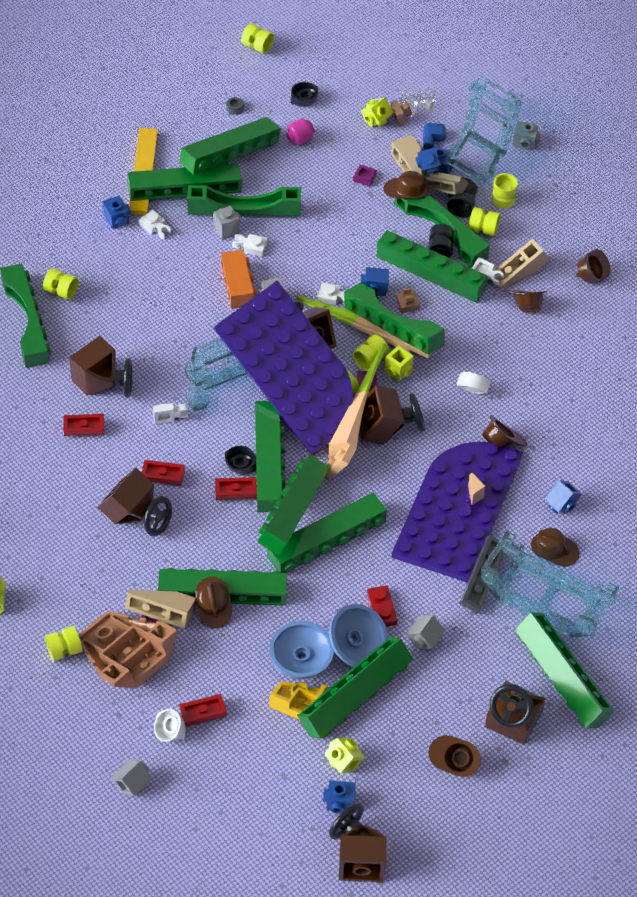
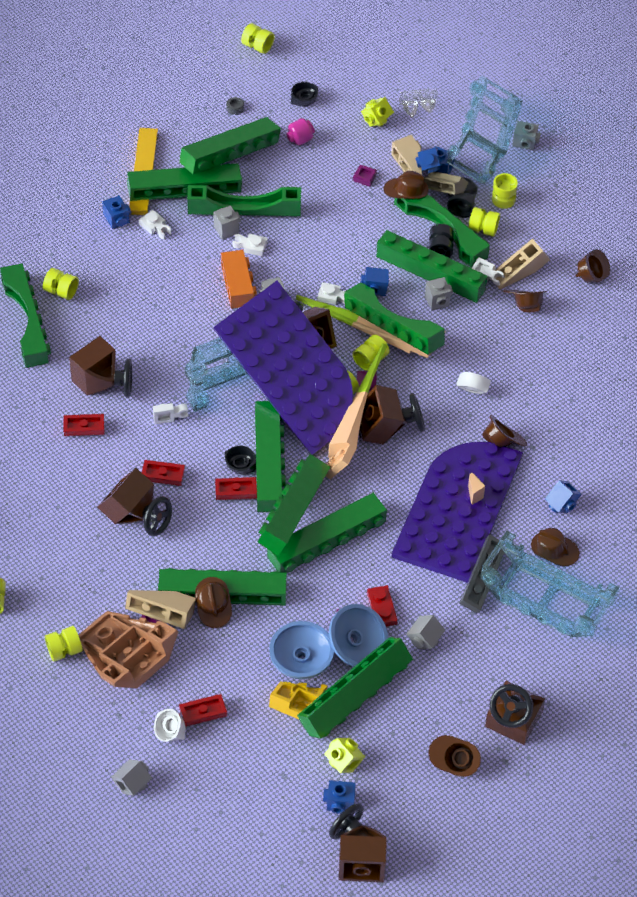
(399, 363): neon yellow brick -> none
(401, 112): medium nougat tile -> none
(407, 300): medium nougat tile -> none
(433, 132): blue piece -> none
(438, 293): none -> light grey brick
(564, 670): green brick -> none

